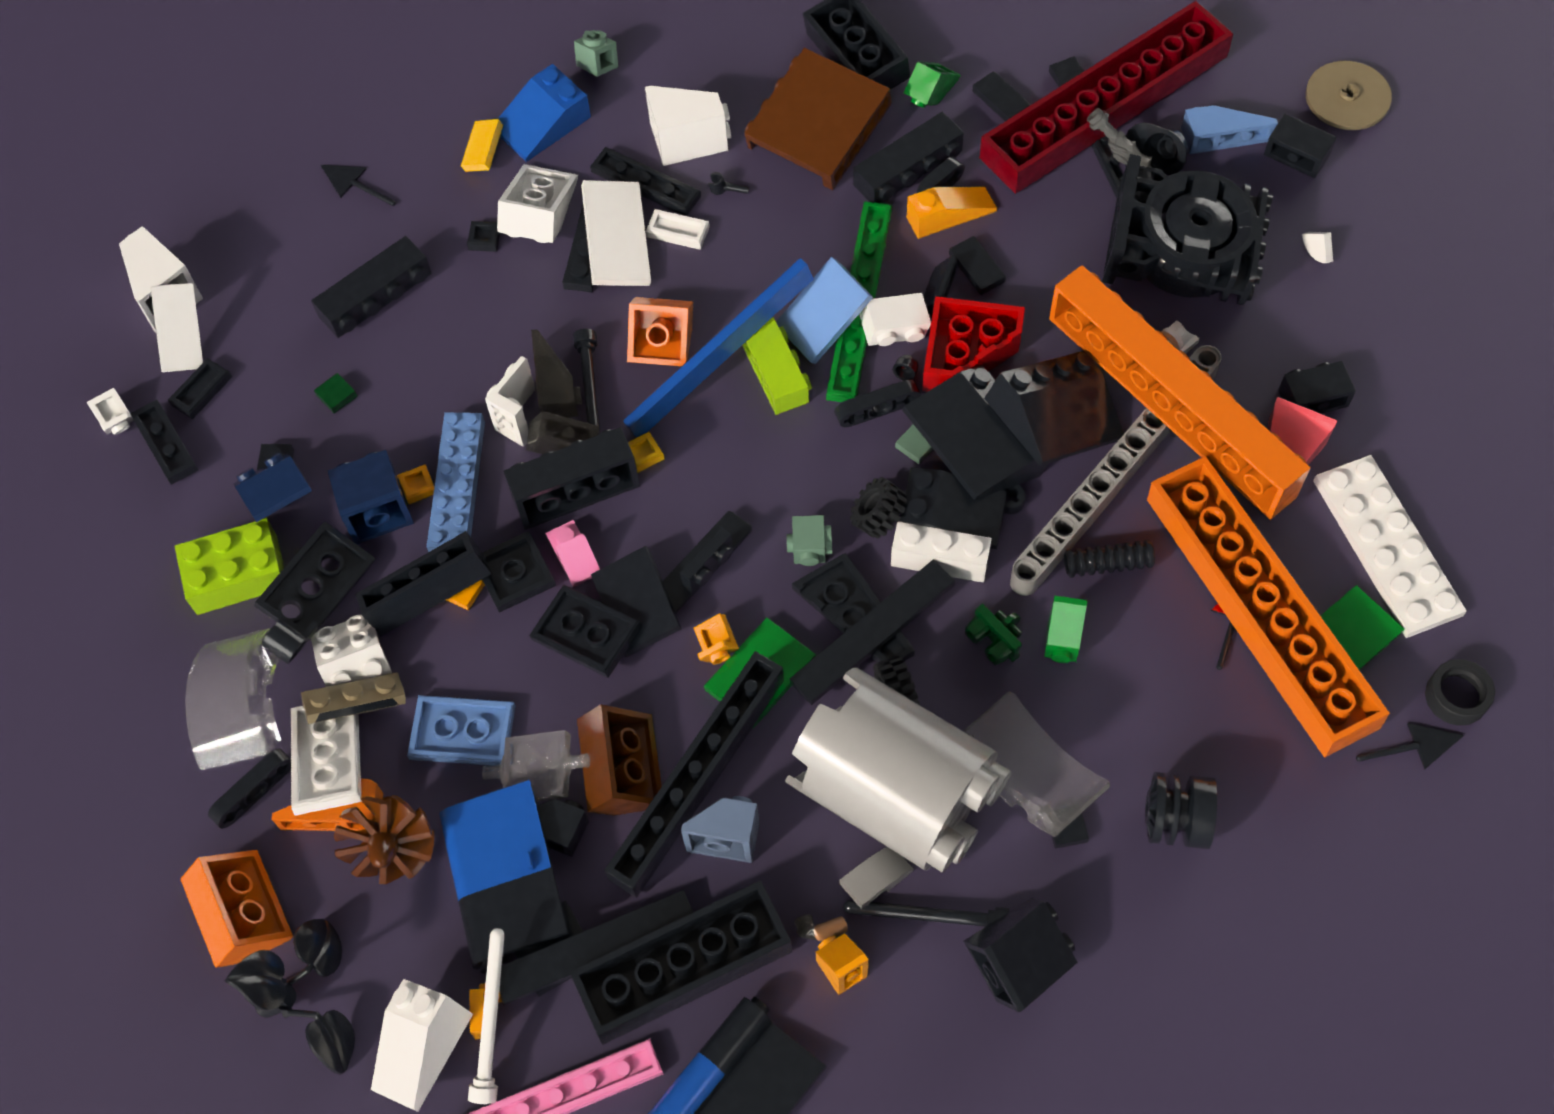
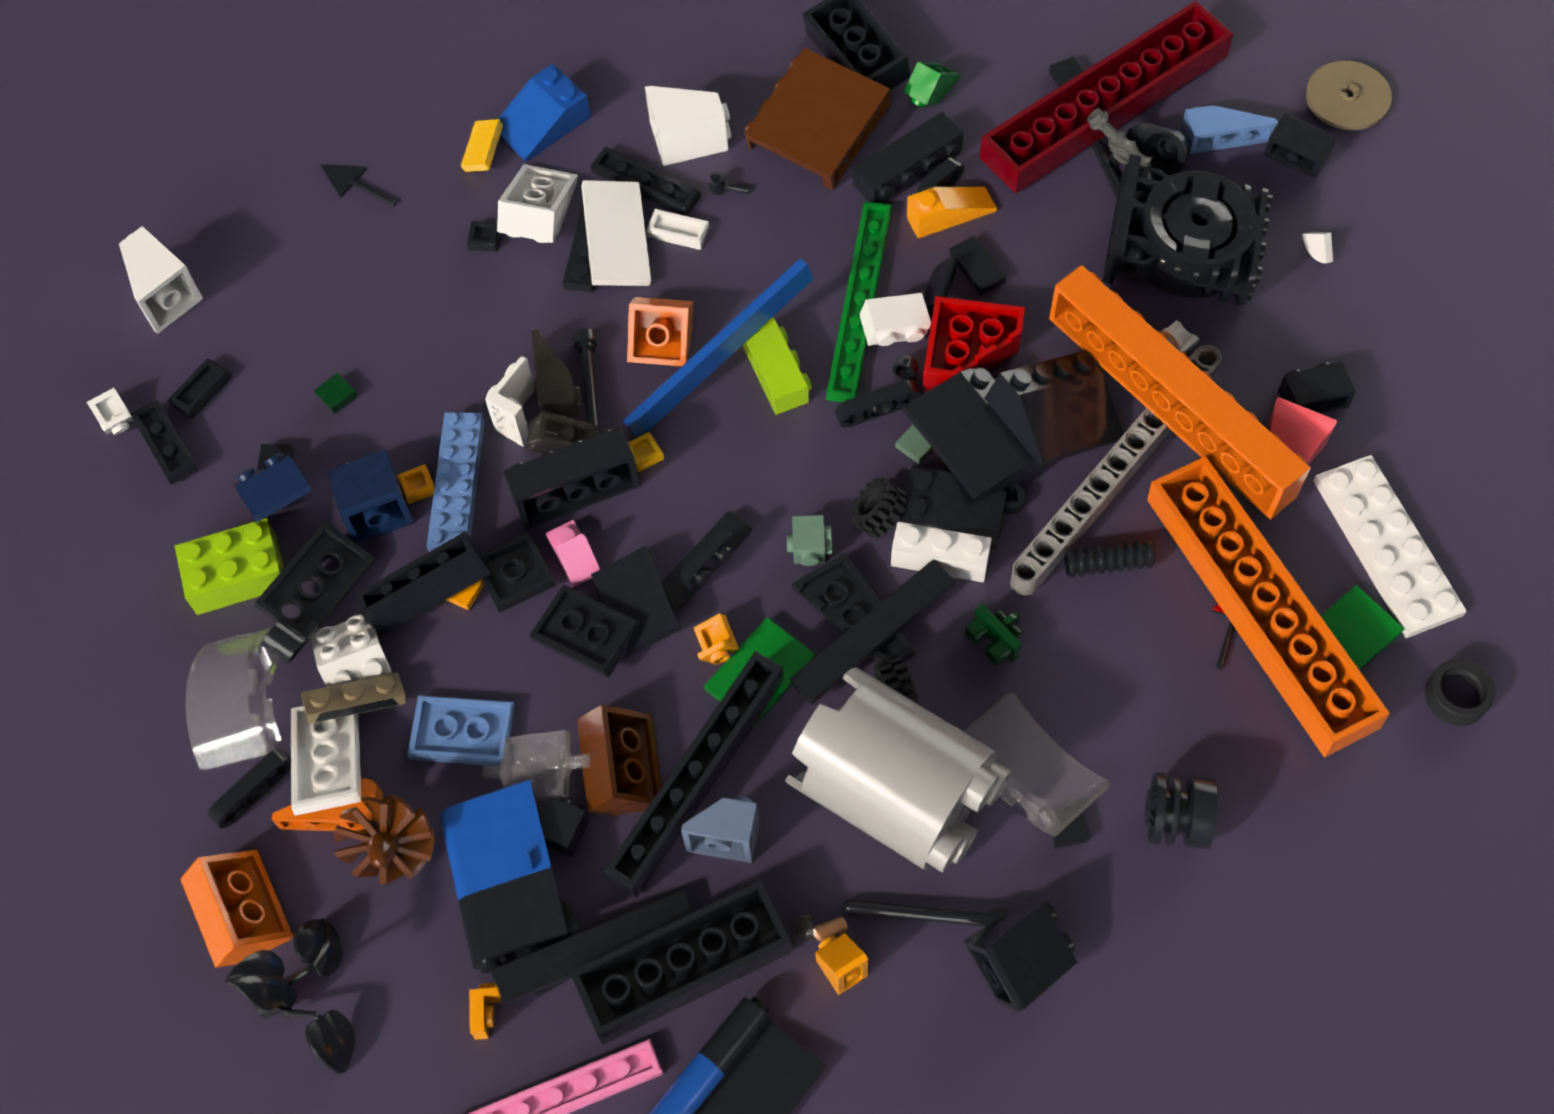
(176, 327): white sticker -> none
(371, 286): black brick -> none
(416, 1042): white slope -> none
(483, 1087): white piece -> none
(596, 53): sand green brick -> none
(824, 310): medium blue tile -> none
(875, 876): light grey slope -> none
(1000, 96): black tile -> none
(1065, 629): slope -> none
(1428, 742): black piece -> none

